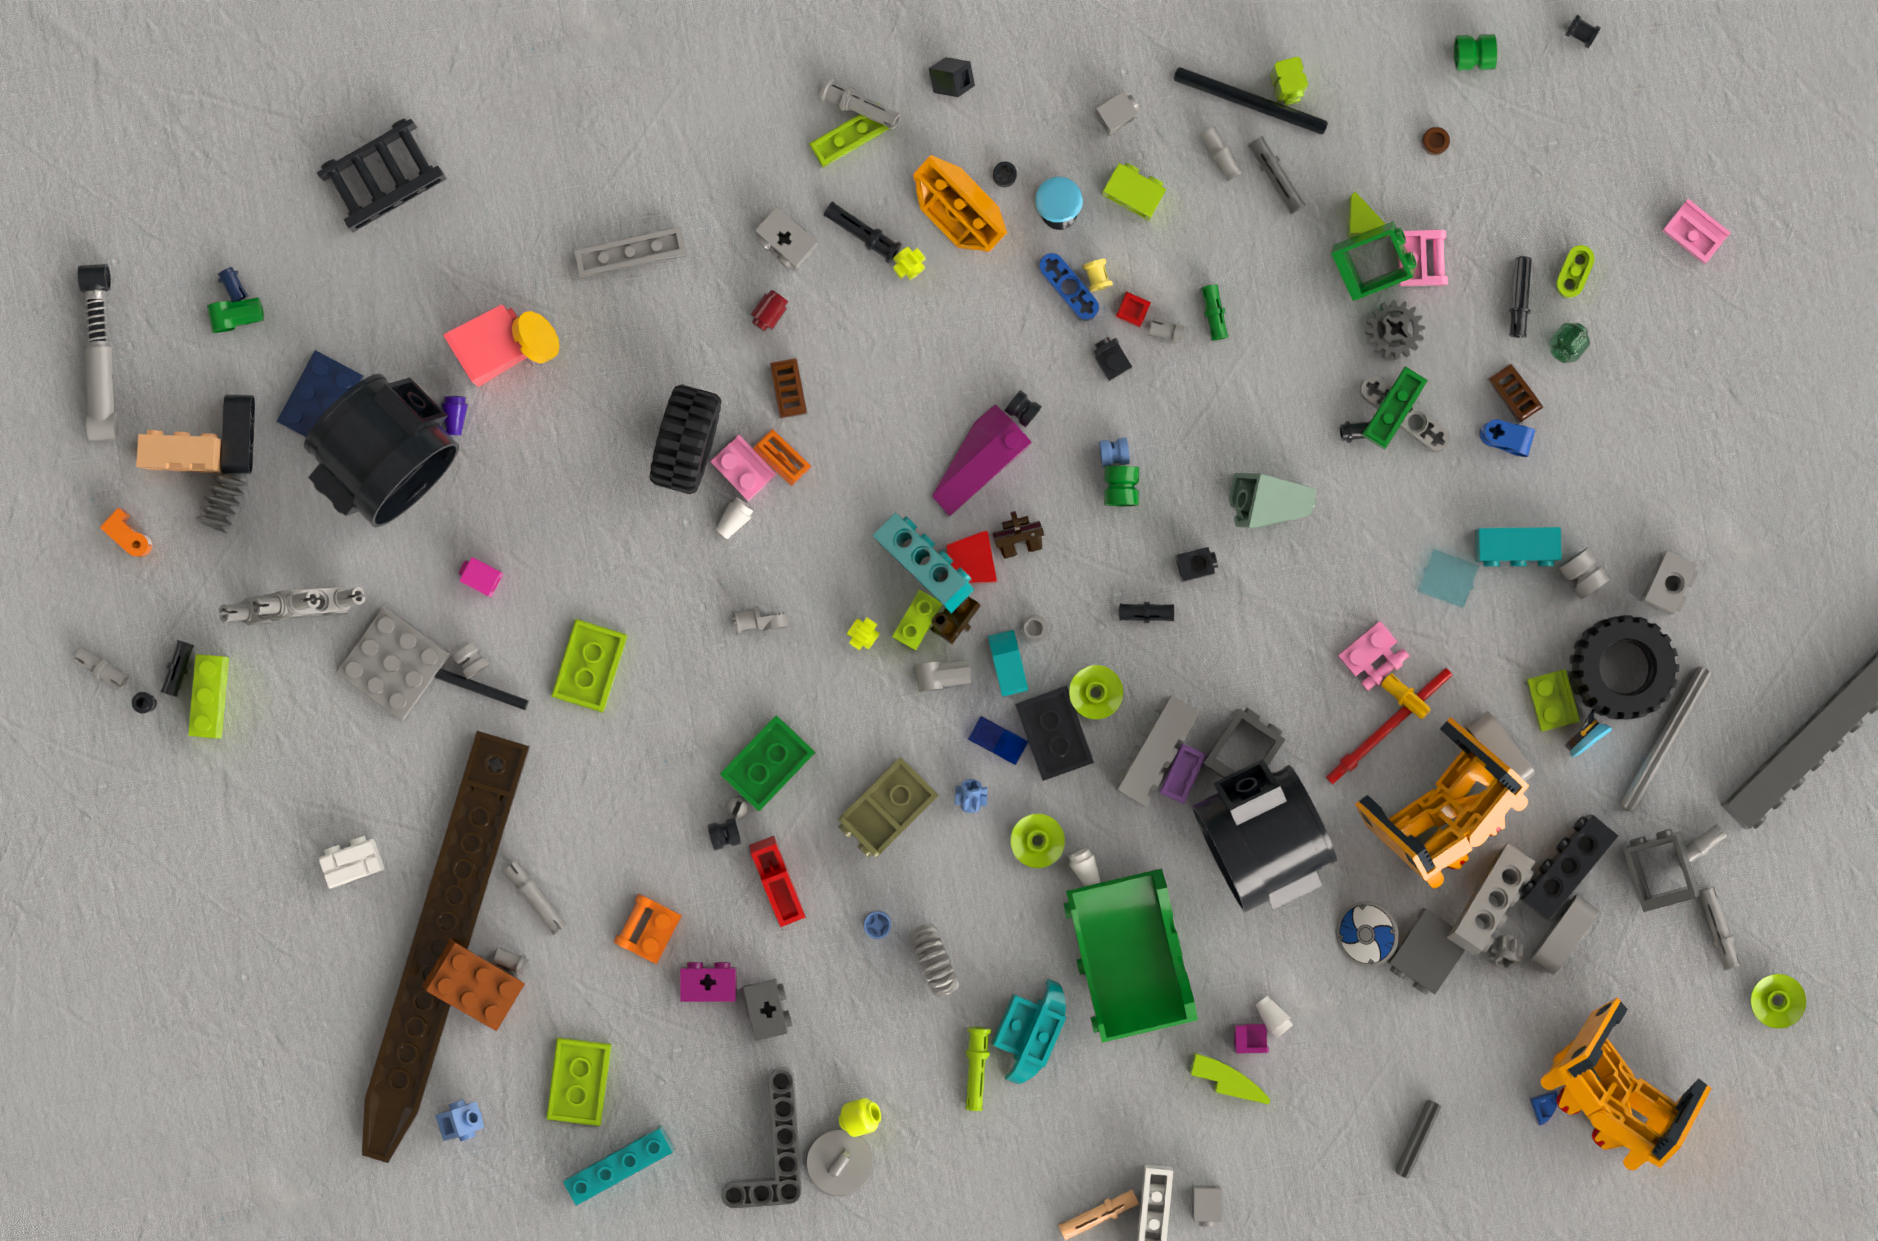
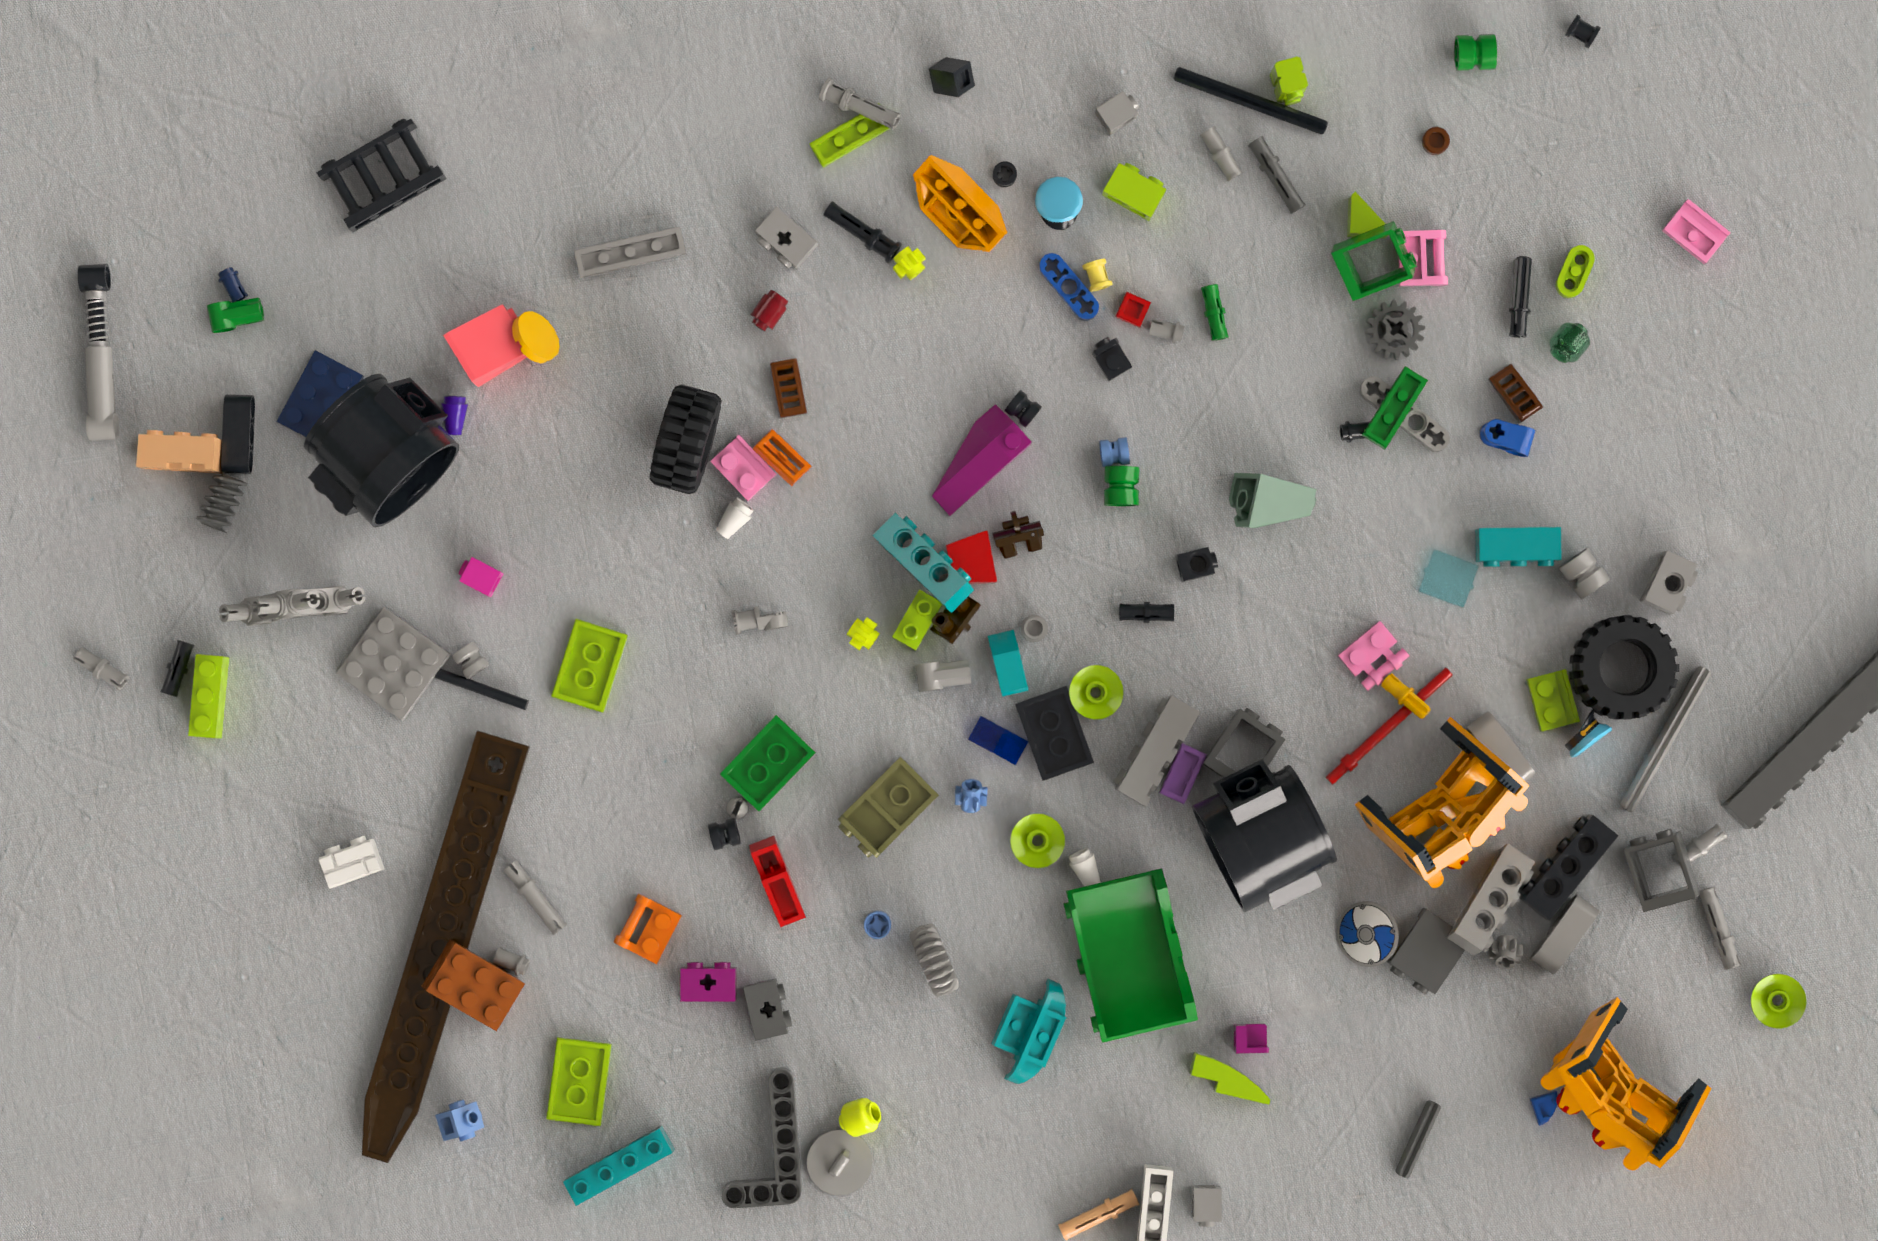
(125, 535): orange leg -> none
(137, 702): black pin -> none
(977, 1055): lime pin -> none
(1273, 1017): white cone -> none

